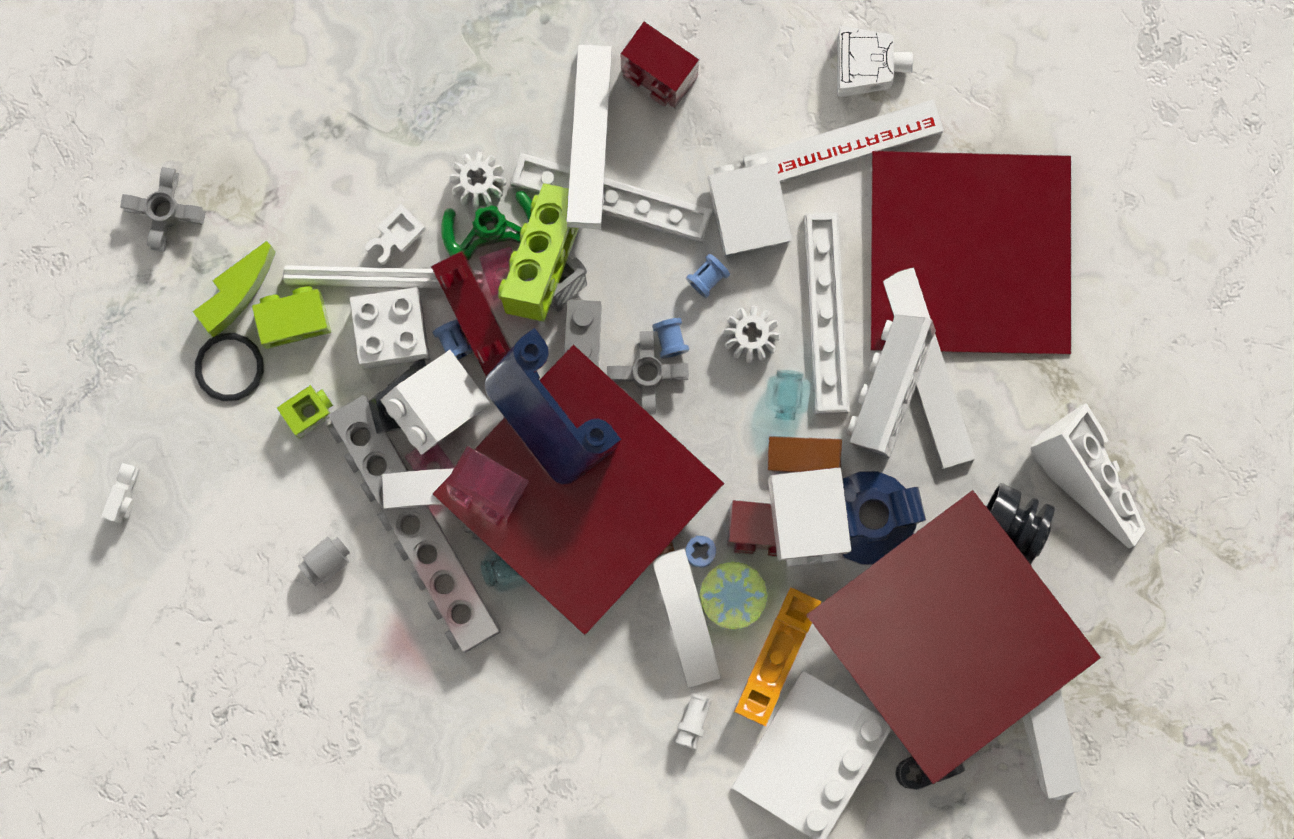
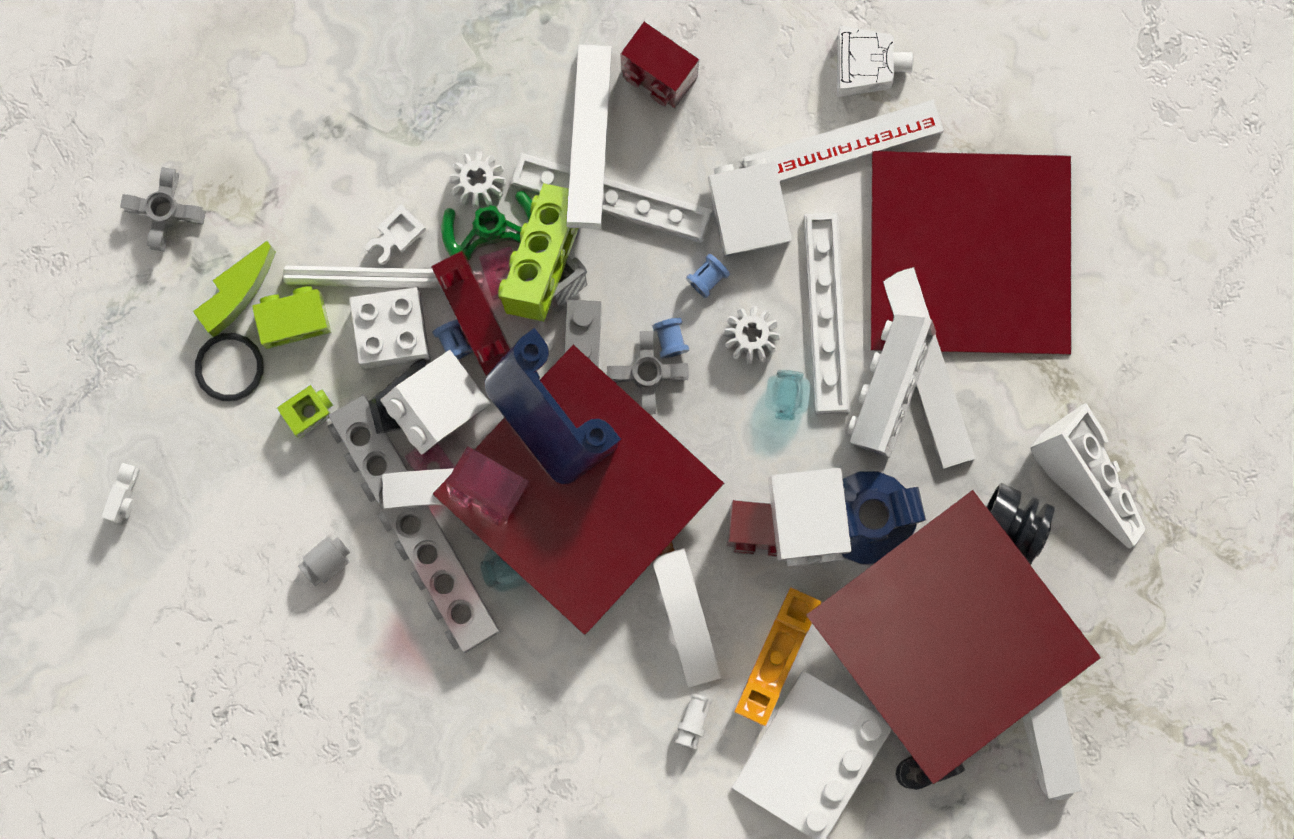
(701, 541): medium blue bush -> none
(733, 595): clear neon green tile -> none
(803, 454): dark orange slope -> none

